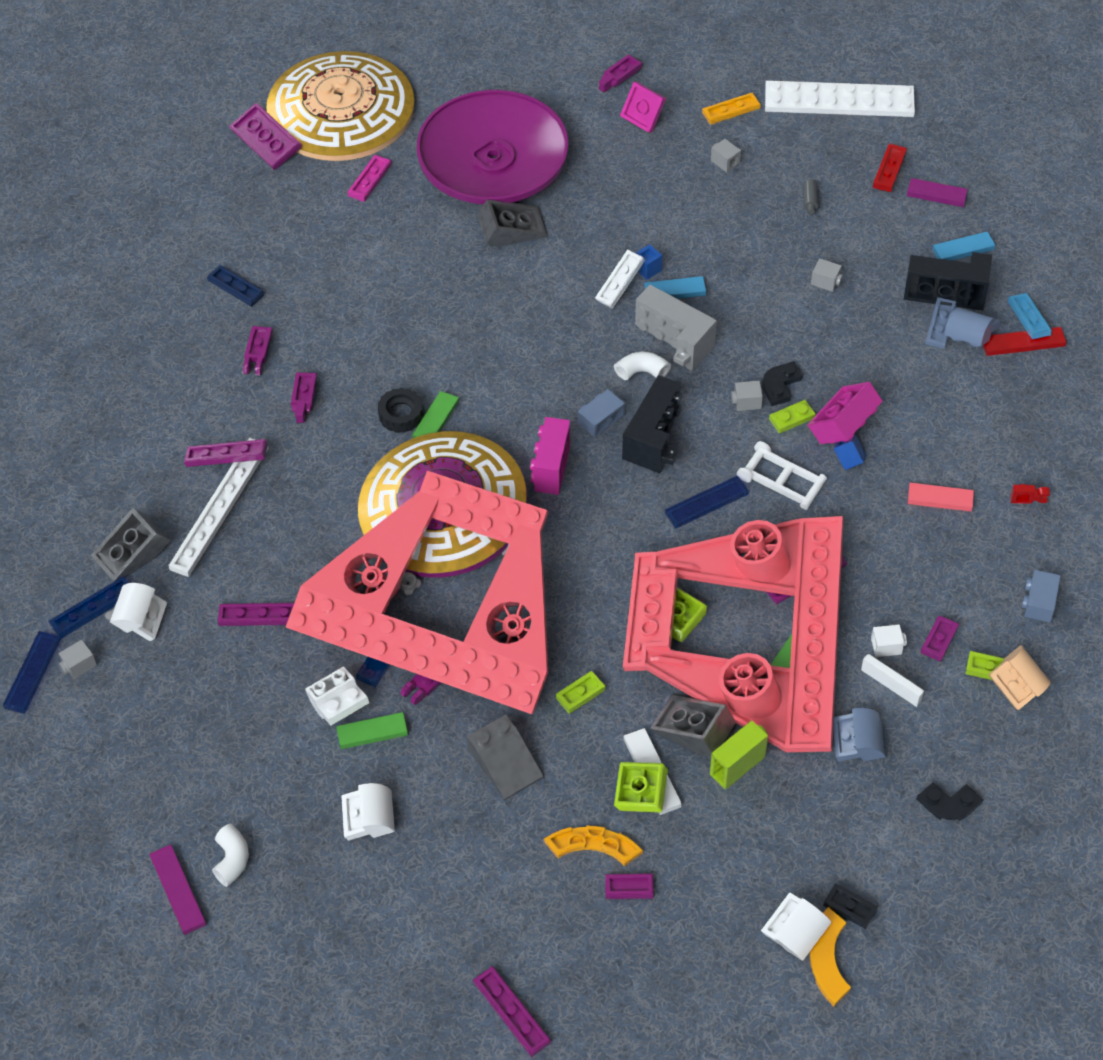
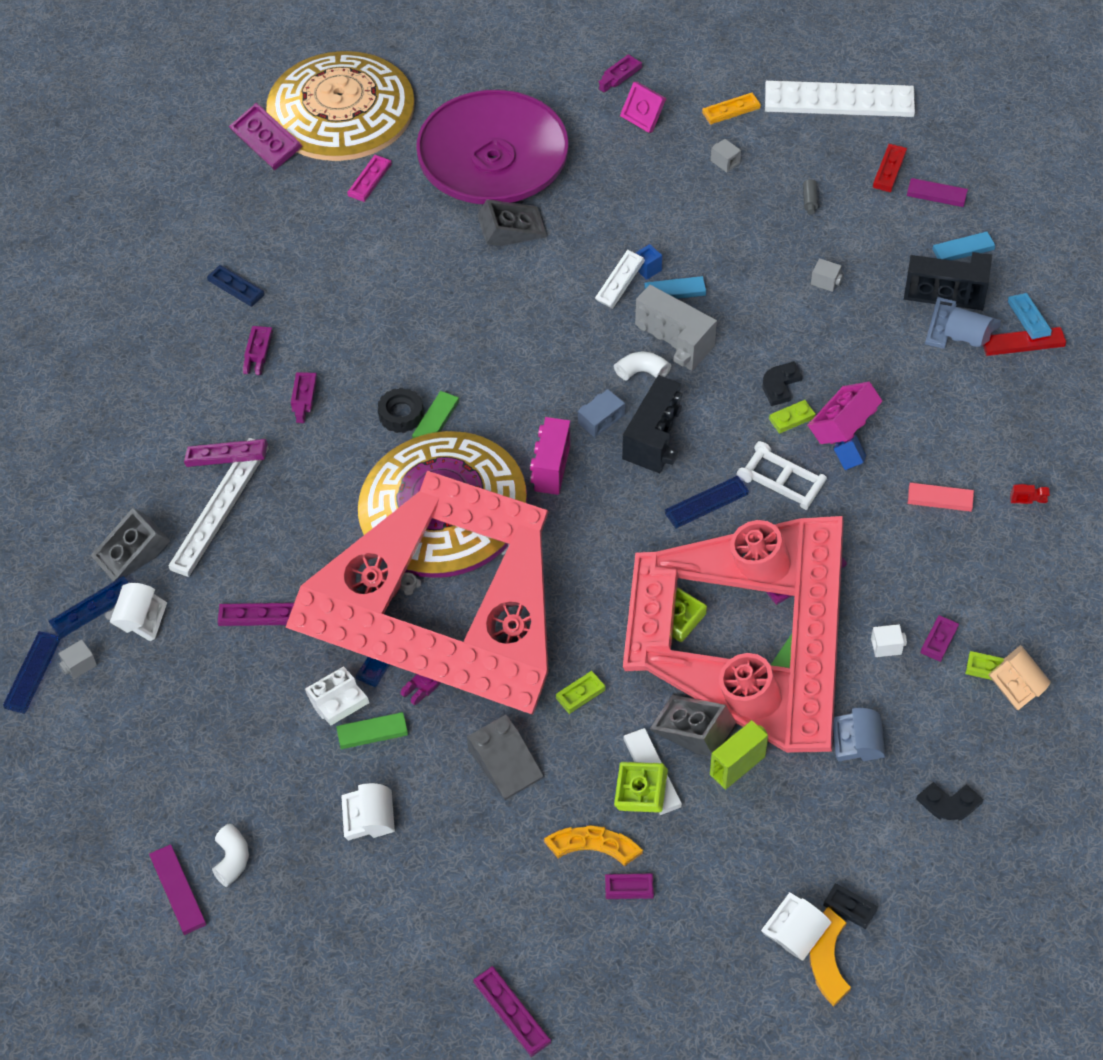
(747, 395): light grey brick -> none
(892, 680): white tile -> none
(1042, 595): sand blue brick -> none

